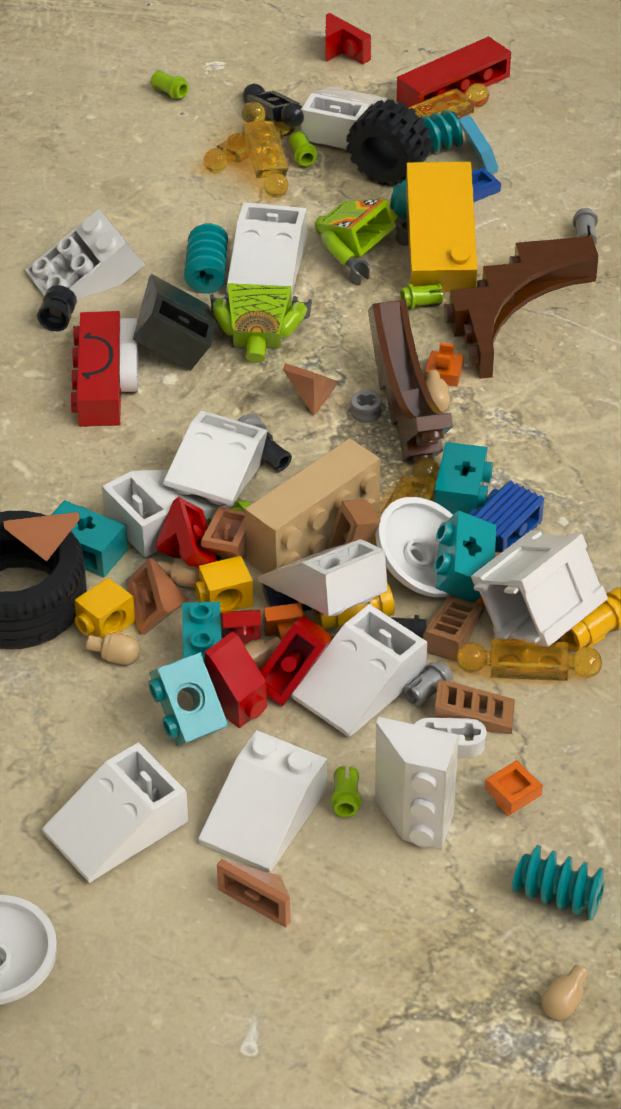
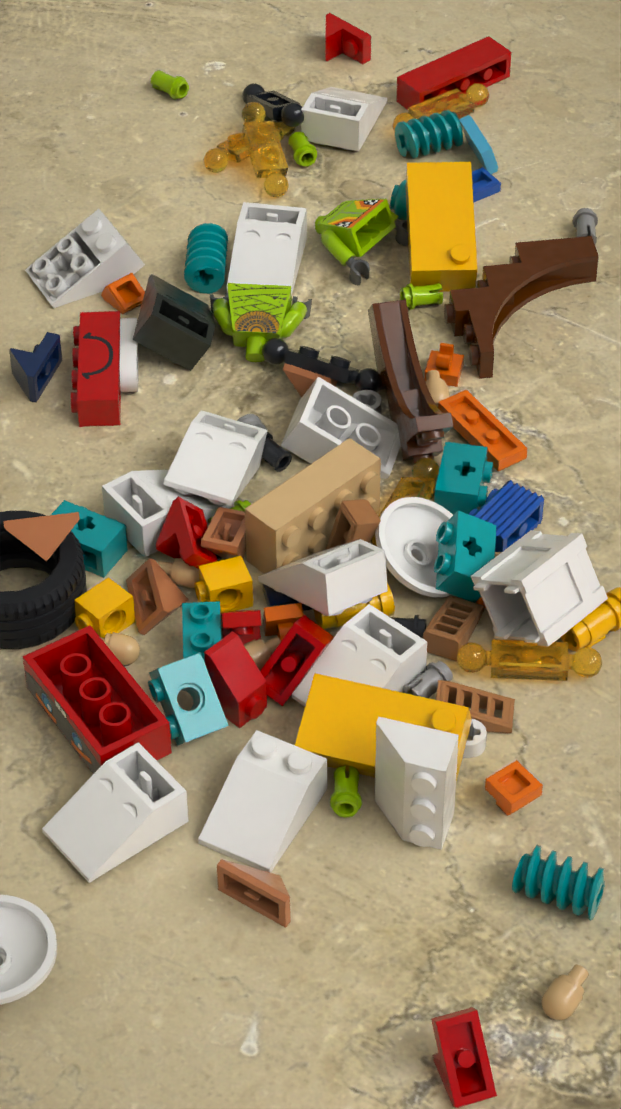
(36, 369): none -> dark blue slope
(57, 308): black wheel -> none
(94, 699): none -> red brick
(124, 293): none -> orange slope
(276, 352): none -> black plate
(330, 417): none -> white slope
(344, 714): none -> yellow brick
(383, 125): black tyre -> none
(463, 1057): none -> red slope
(483, 429): none -> orange plate

